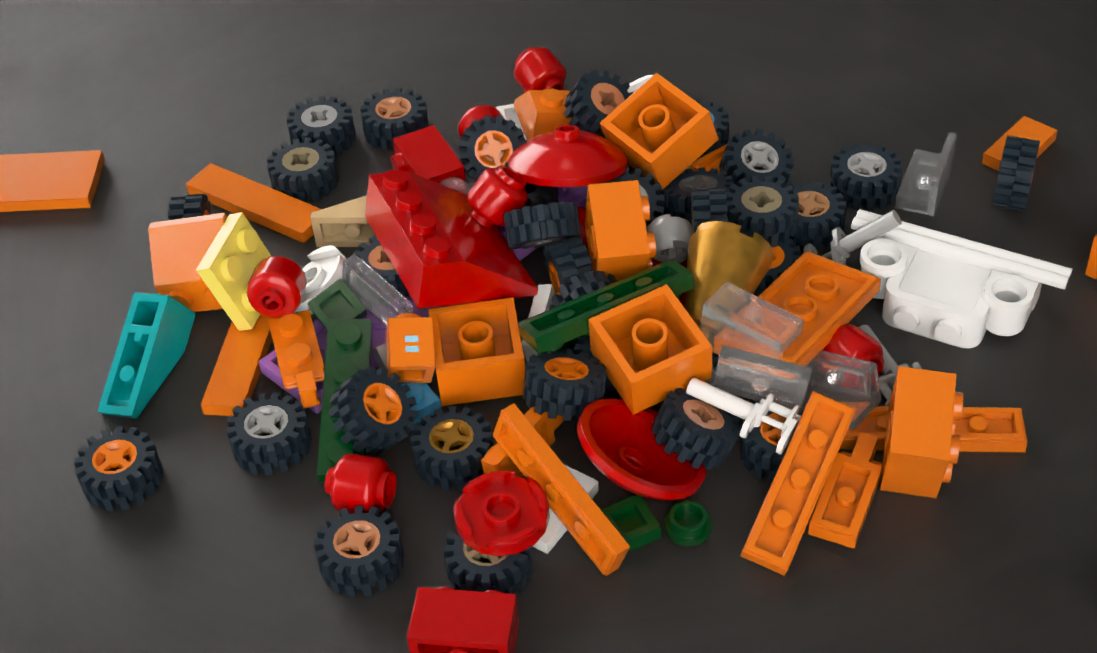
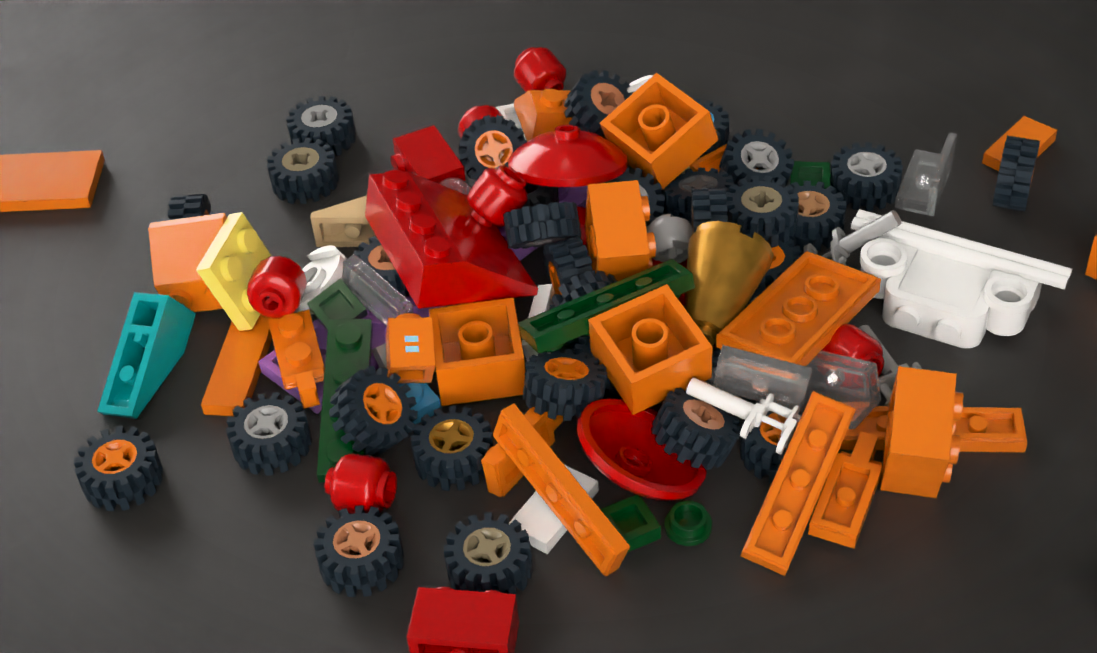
(255, 200): orange tile -> none
(392, 116): black wheel -> none
(501, 513): red tile -> none
(748, 323): clear panel -> none
(812, 172): none -> dark green plate

